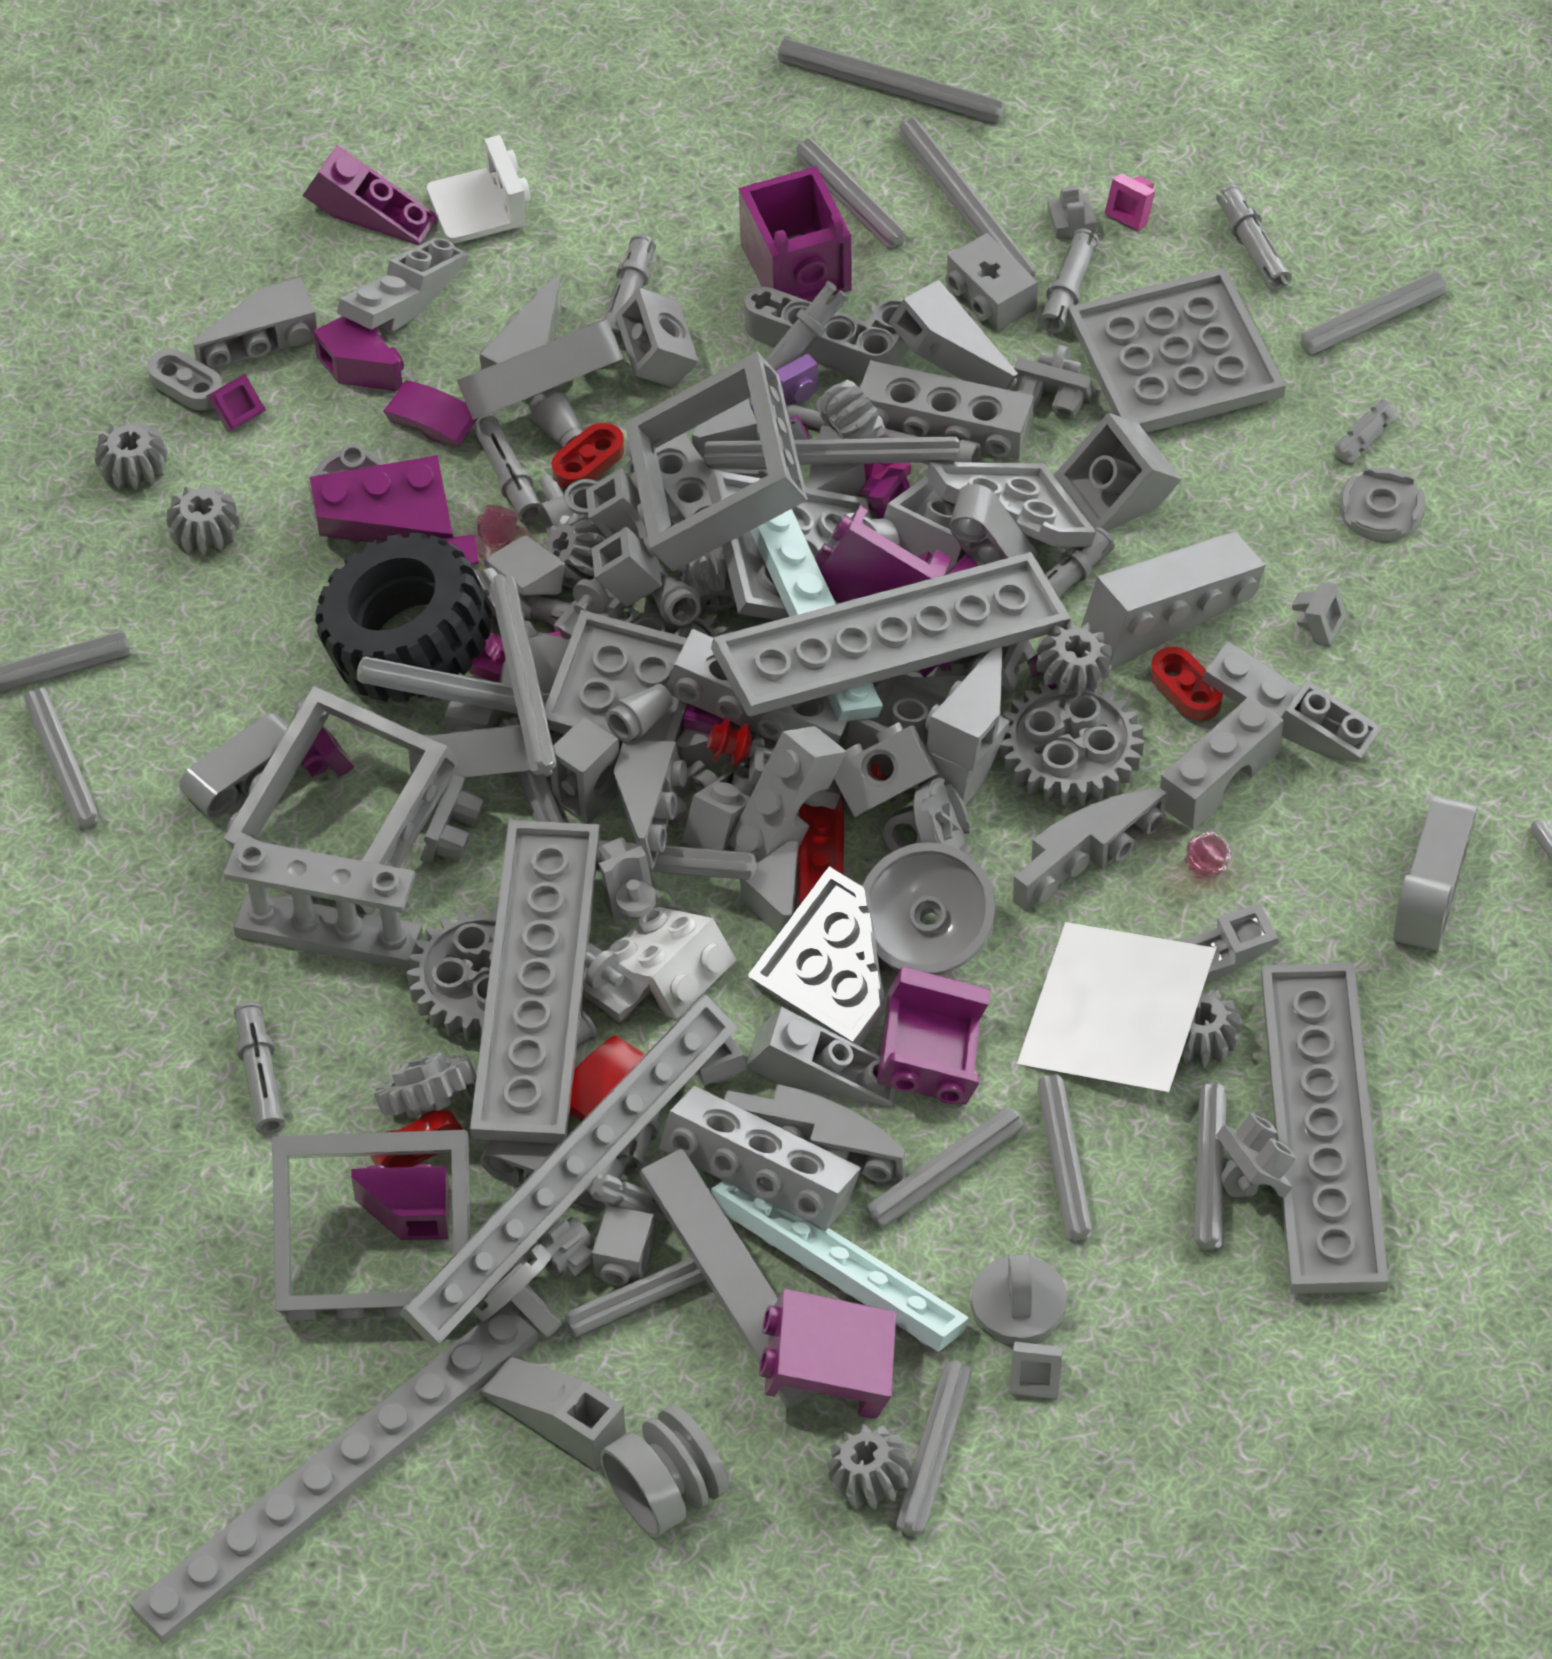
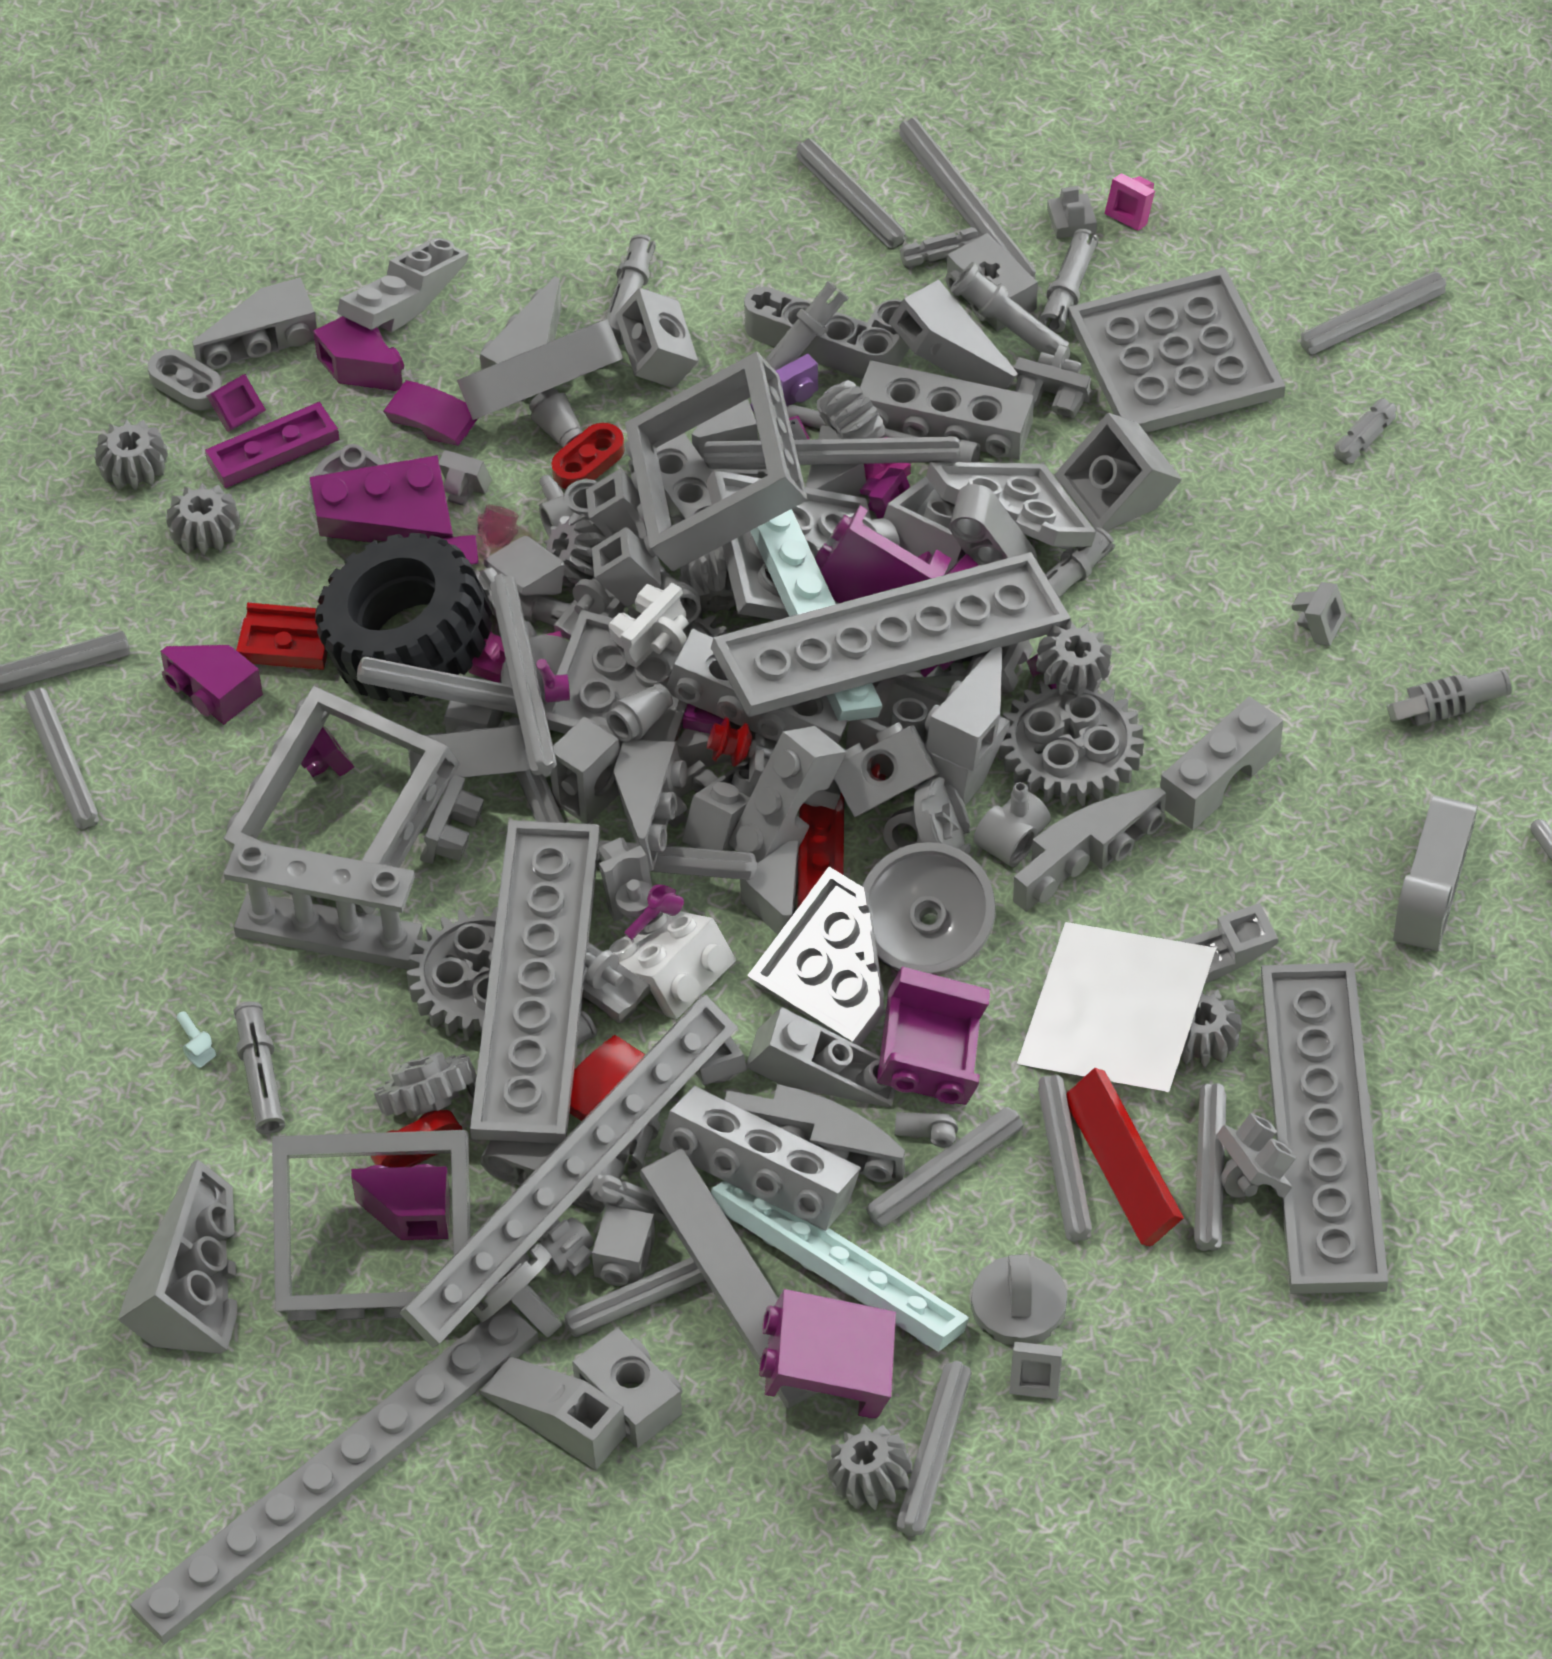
(183, 1278): none -> light grey wedge
(199, 1047): none -> light aqua hand
(213, 677): none -> magenta slope
(225, 774): light grey beam -> none
(272, 444): none -> magenta plate
(281, 637): none -> red plate
(365, 198): magenta slope -> none
(463, 476): none -> light grey tile
(482, 199): white bracket -> none
(523, 500): light grey pin -> none
(555, 686): none -> magenta hand
(622, 1361): none -> light grey brick
(657, 626): none -> white hips
(660, 899): none -> magenta hand
(664, 1470): light grey wheel -> none
(790, 207): magenta container -> none
(891, 80): light grey axle -> none
(936, 248): none -> light grey axle
(938, 1127): none -> light grey arm
(994, 302): none -> light grey pin
(1010, 829): none -> light grey piece
(1123, 1157): none -> red tile
(1171, 594): light grey wedge -> none
(1187, 686): red plate -> none
(1207, 855): clear pink plate -> none
(1247, 225): light grey pin -> none
(1309, 713): light grey slope -> none
(1382, 517): light grey tile -> none
(1449, 697): none -> light grey hinge

